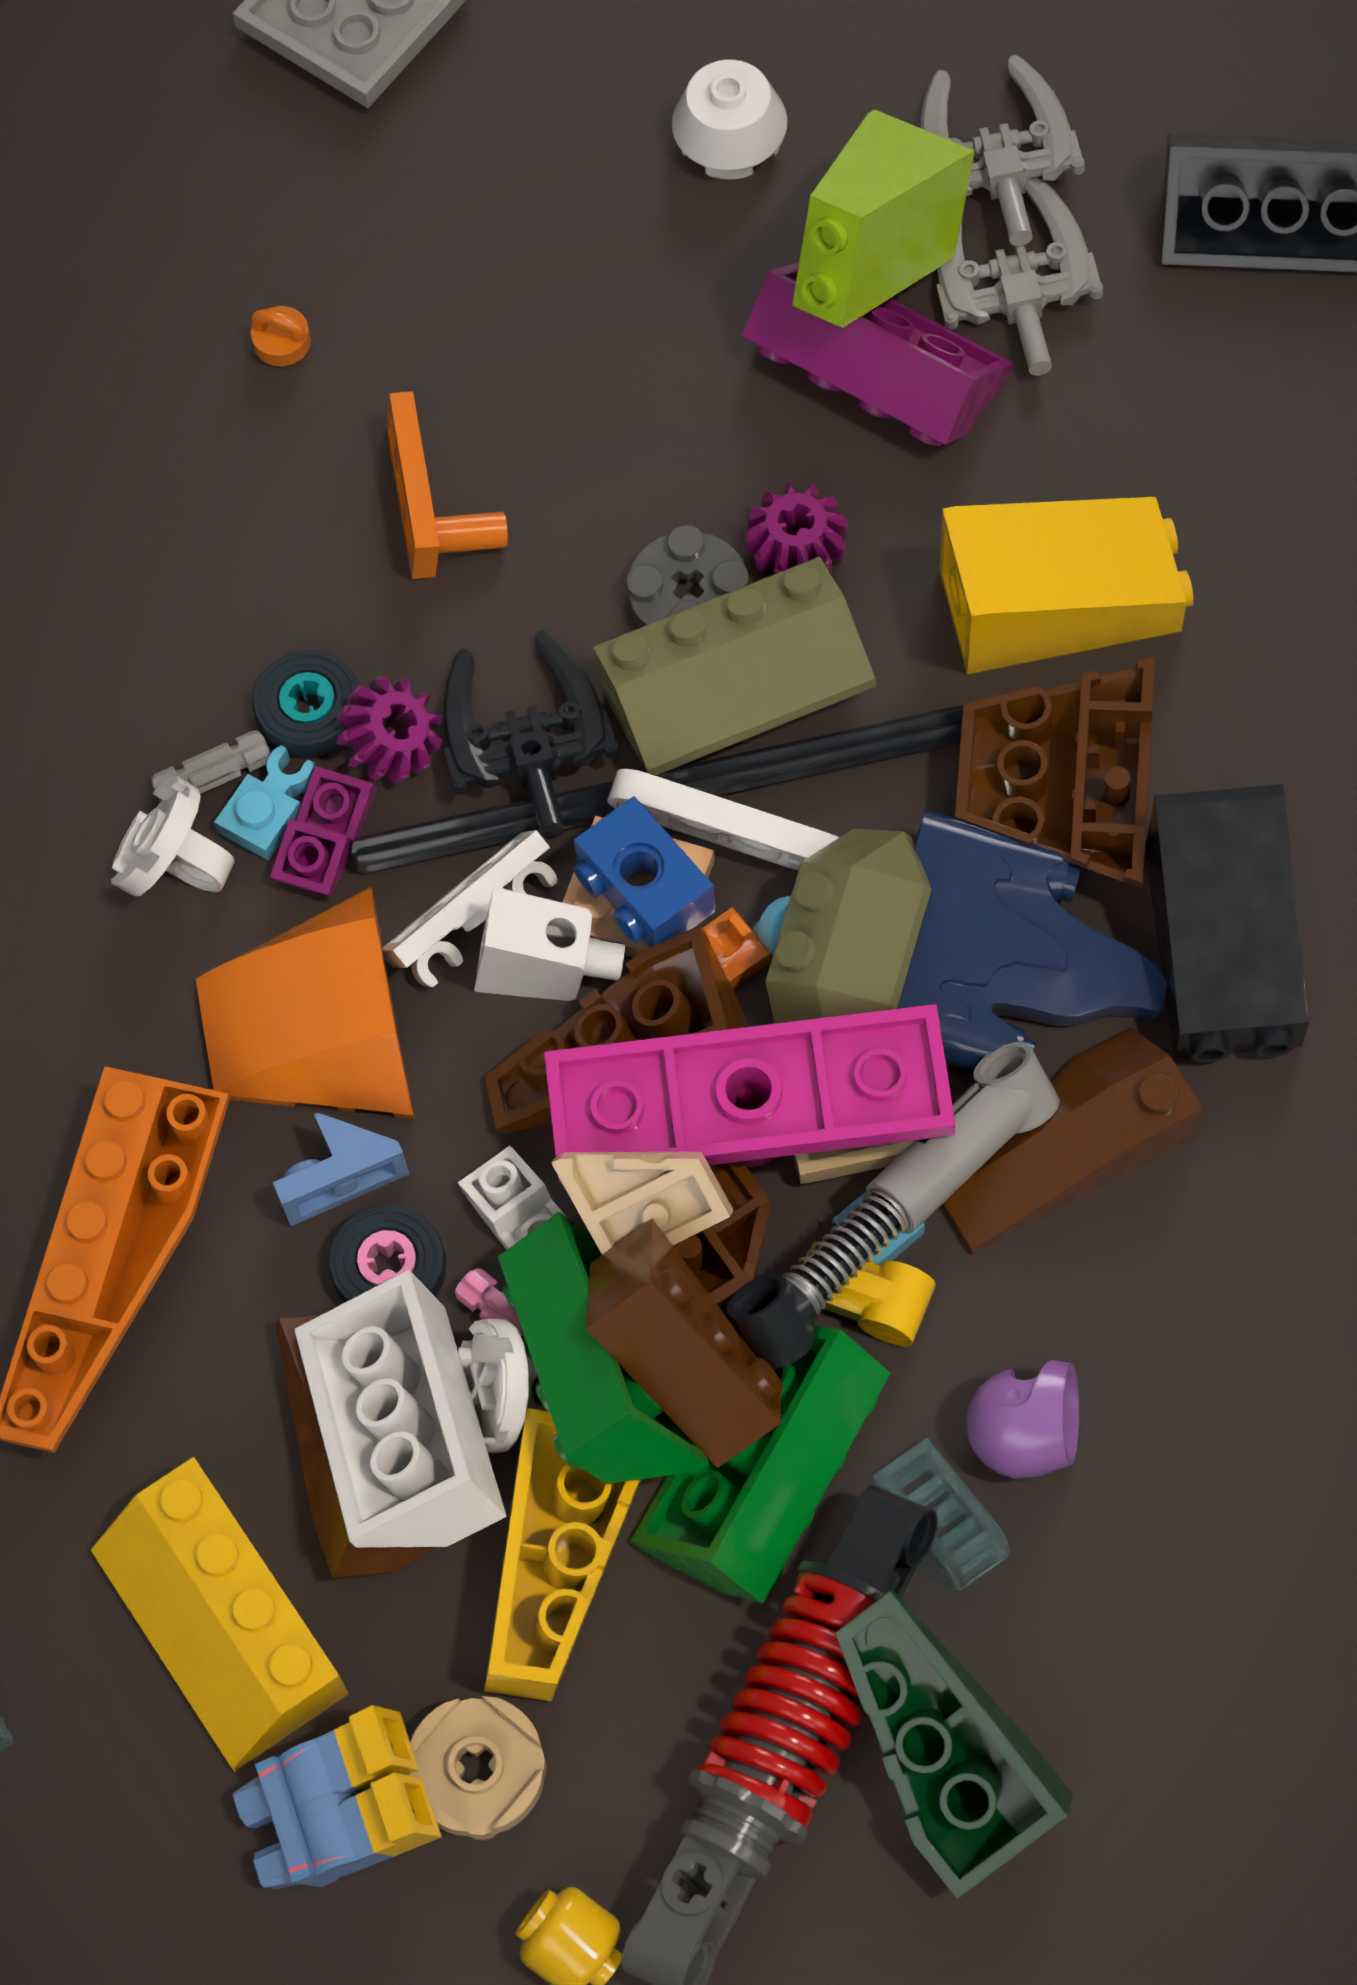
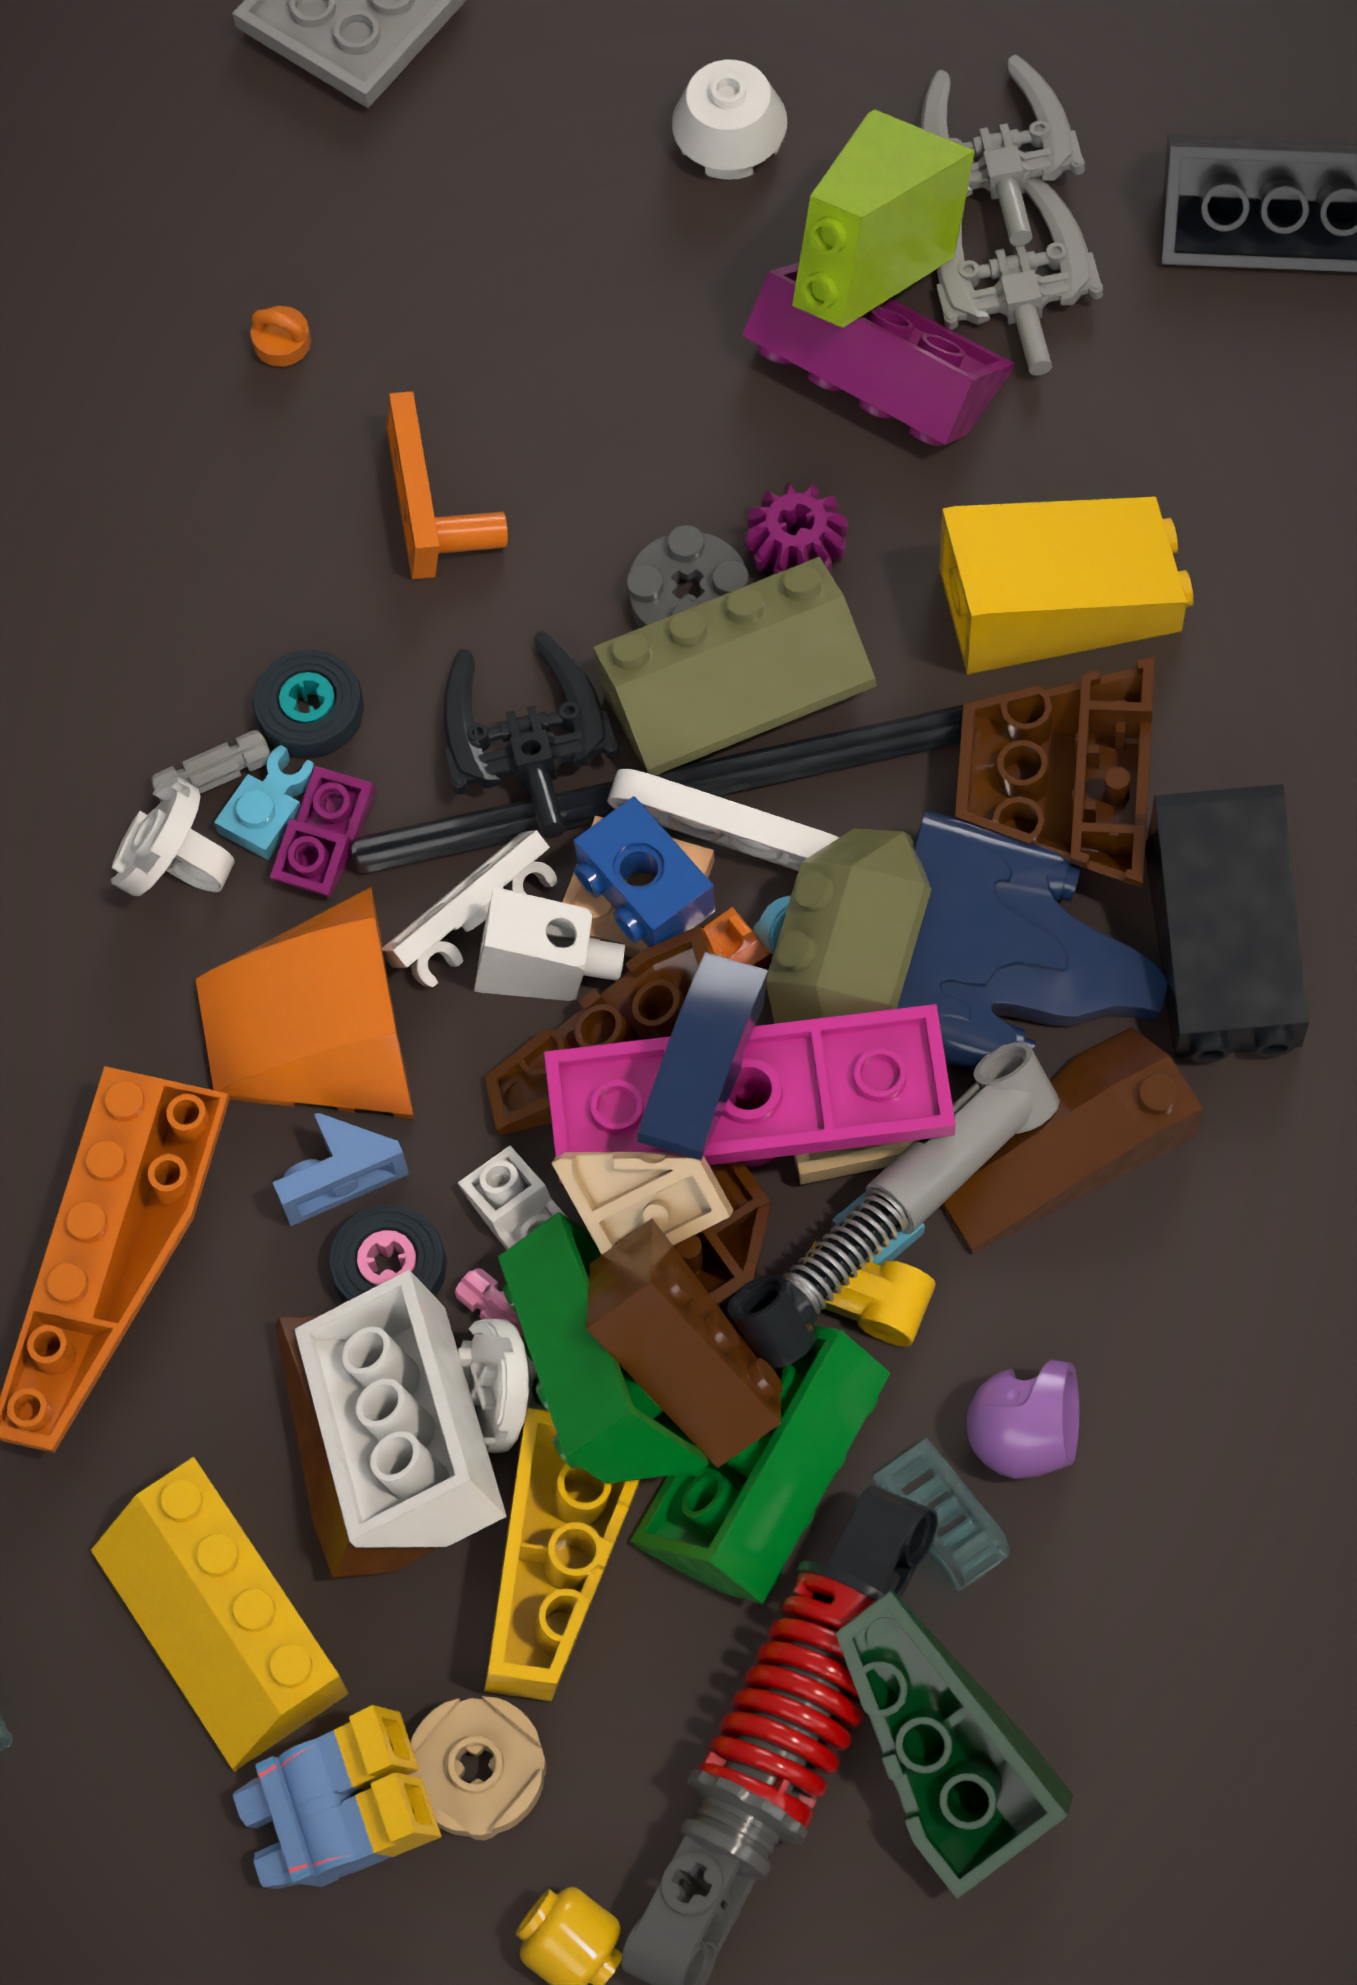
(369, 737): magenta gear -> none
(703, 1056): none -> dark blue slope

